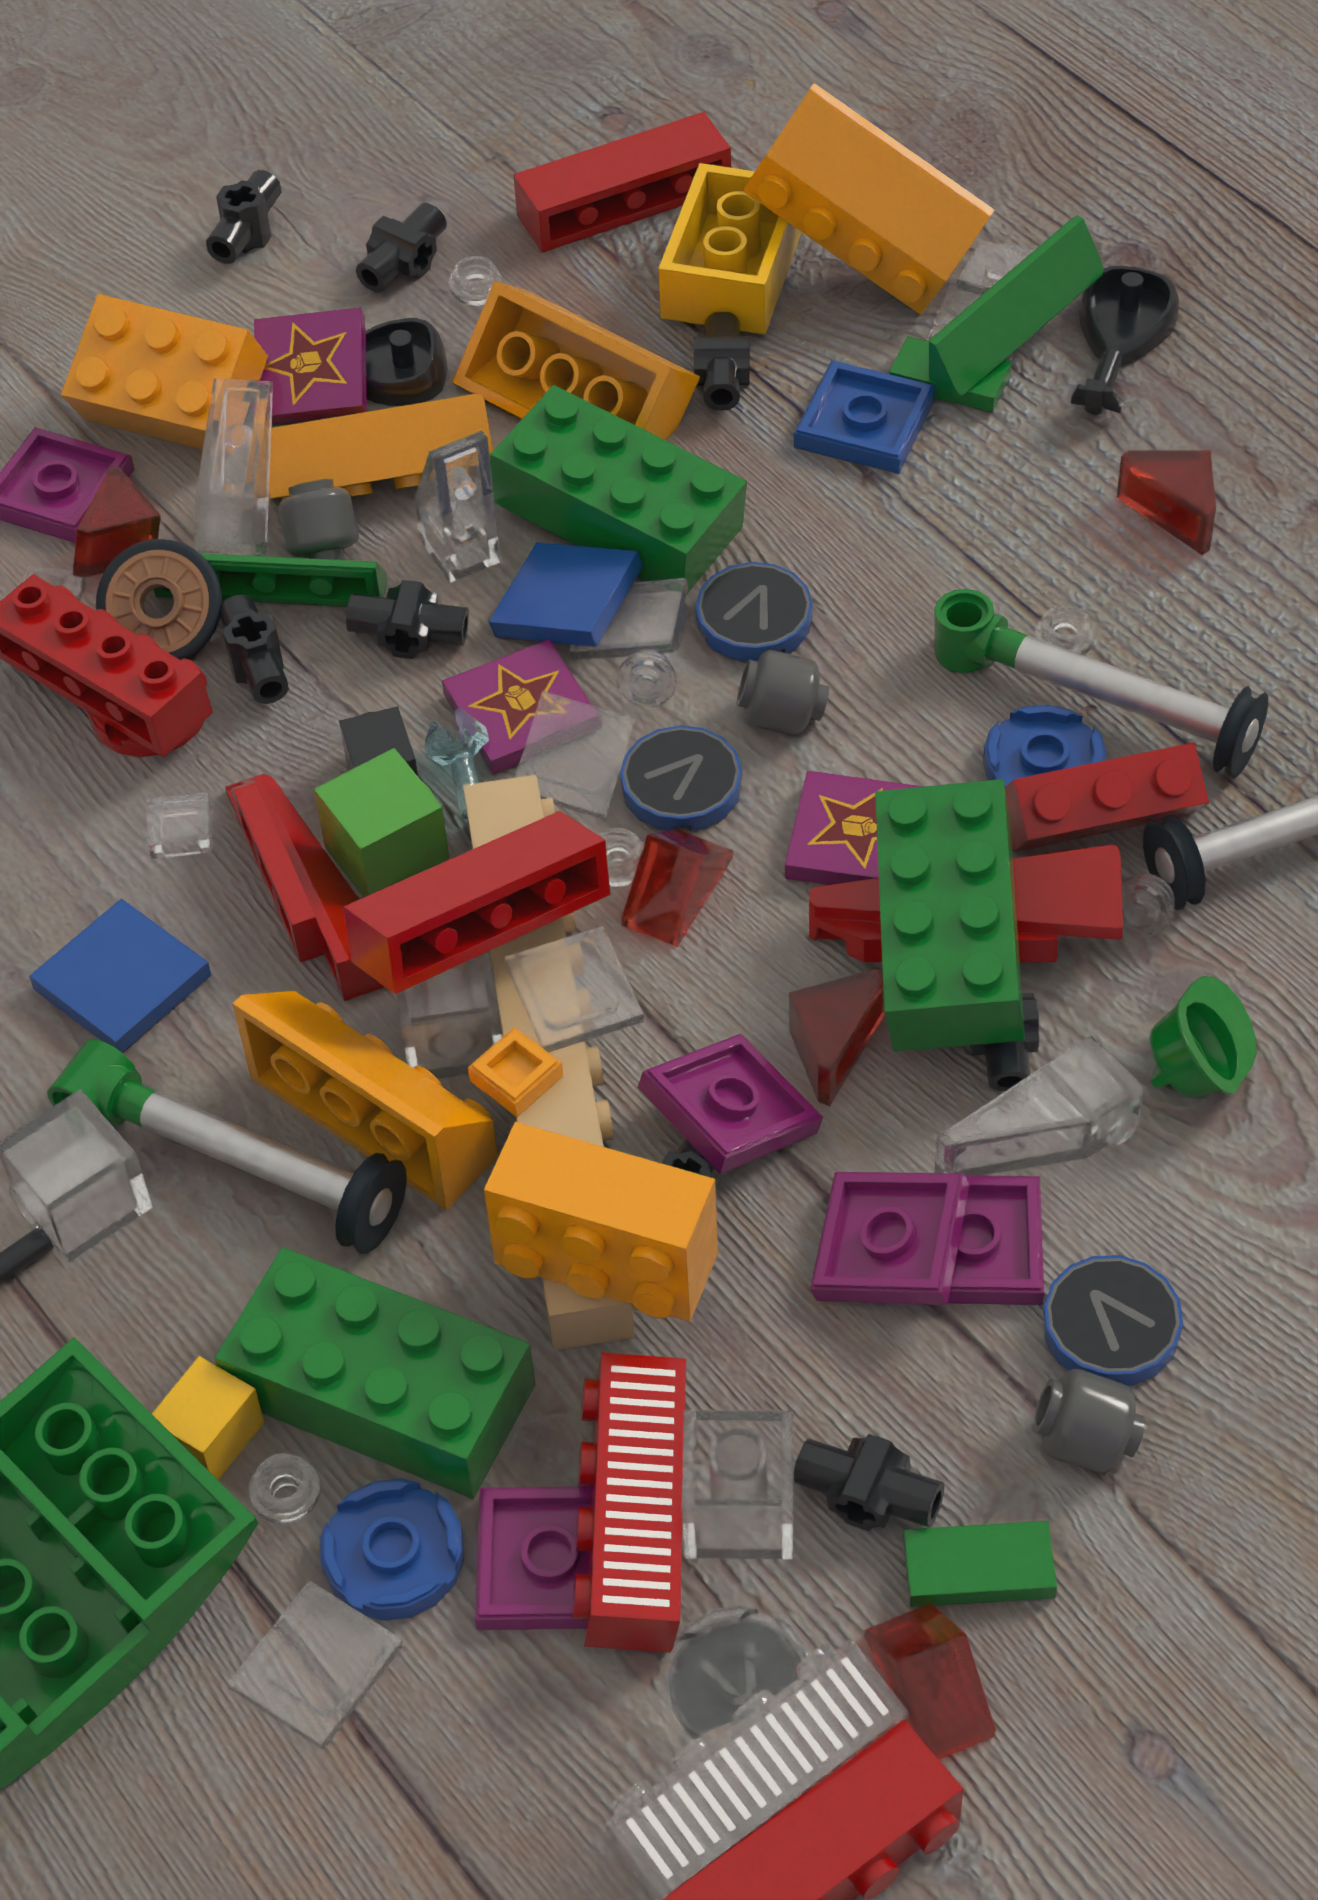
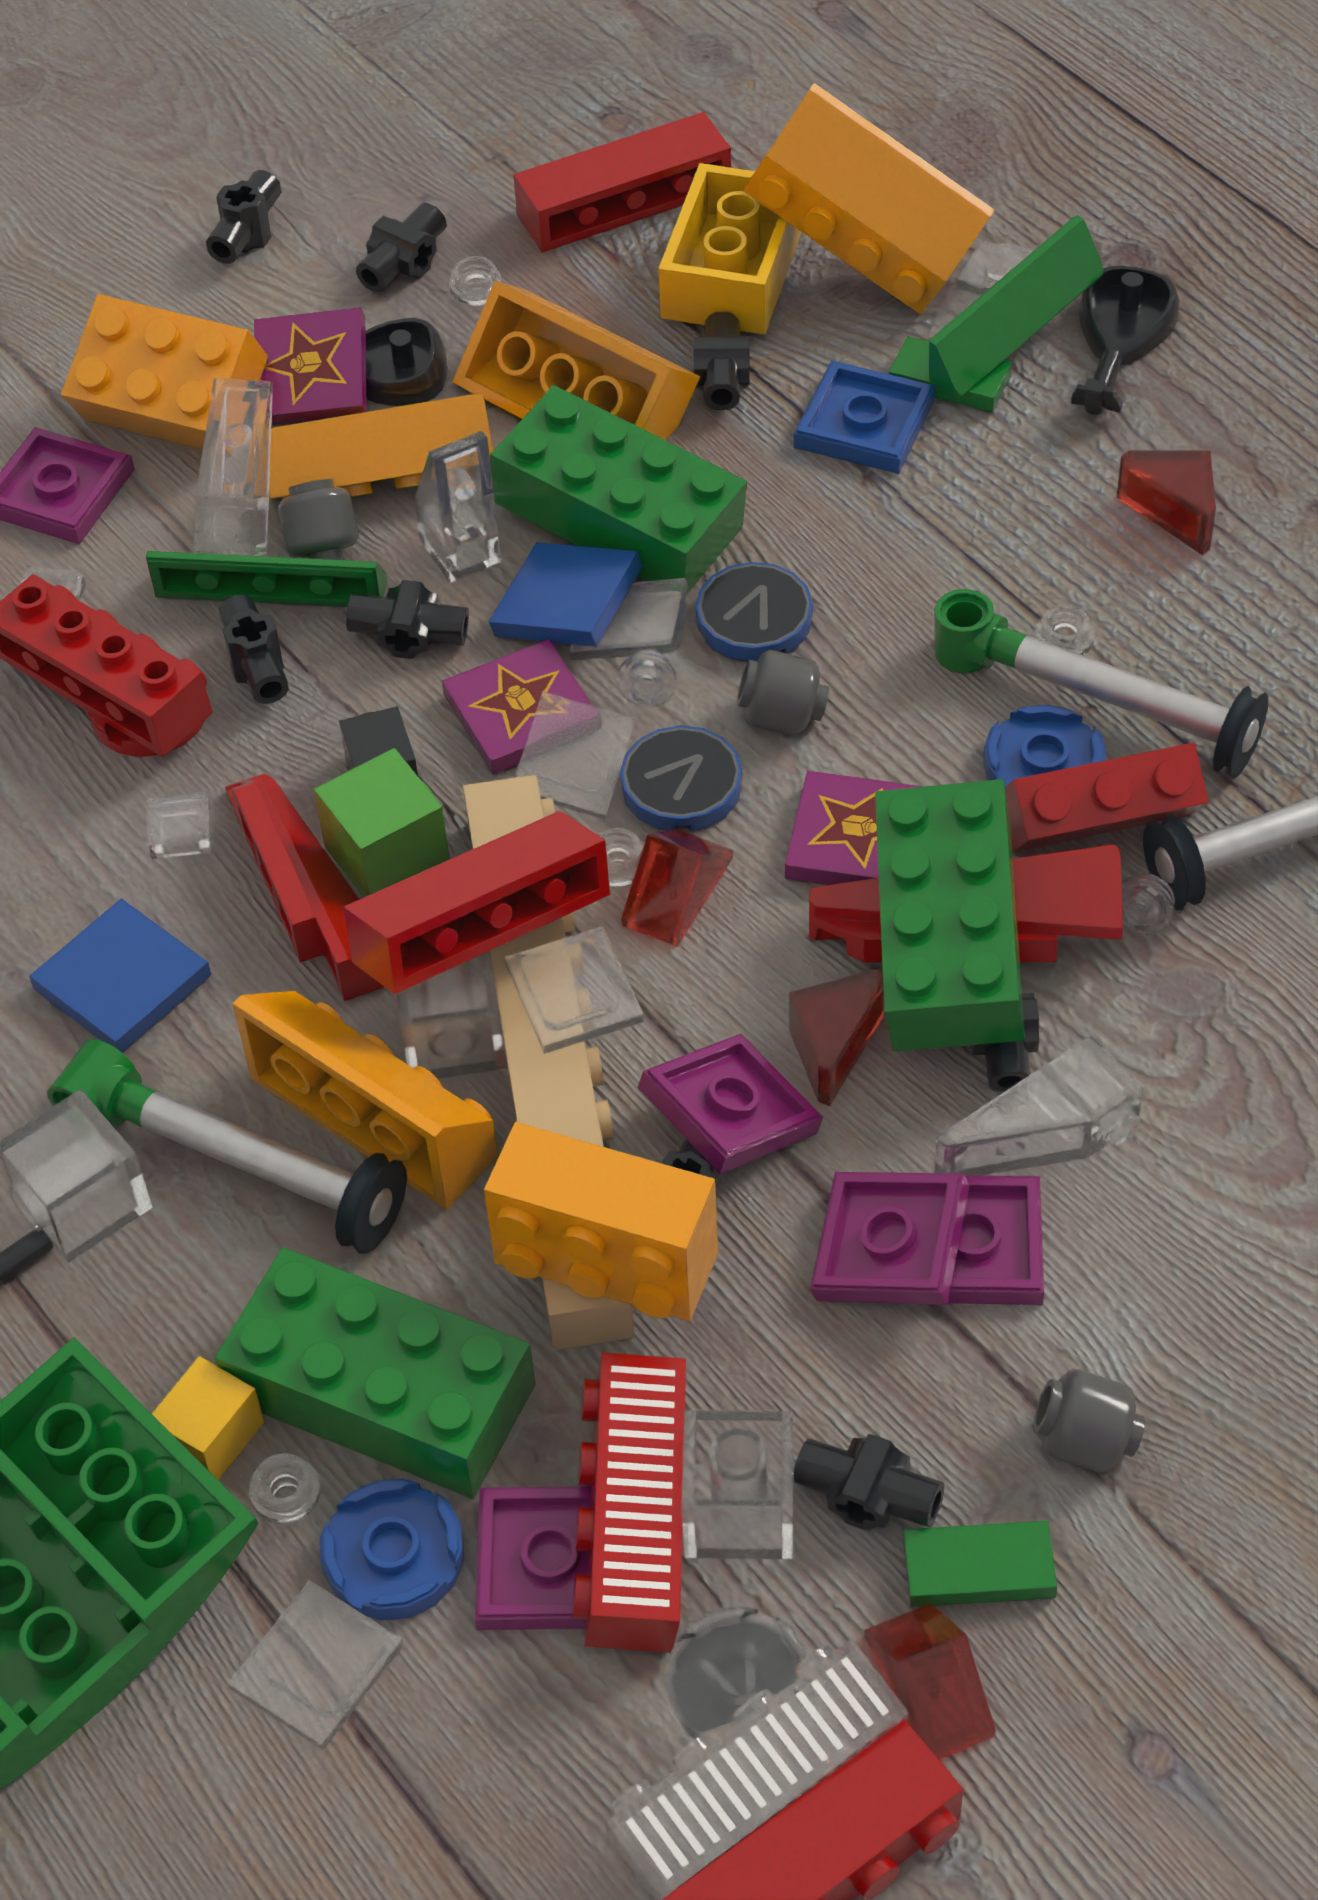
(113, 523): clear red slope -> none
(169, 566): medium nougat wheel -> none
(457, 753): clear light blue bar -> none
(515, 1071): light orange tile -> none
(1113, 1319): black tile -> none
(1203, 1041): green piece -> none

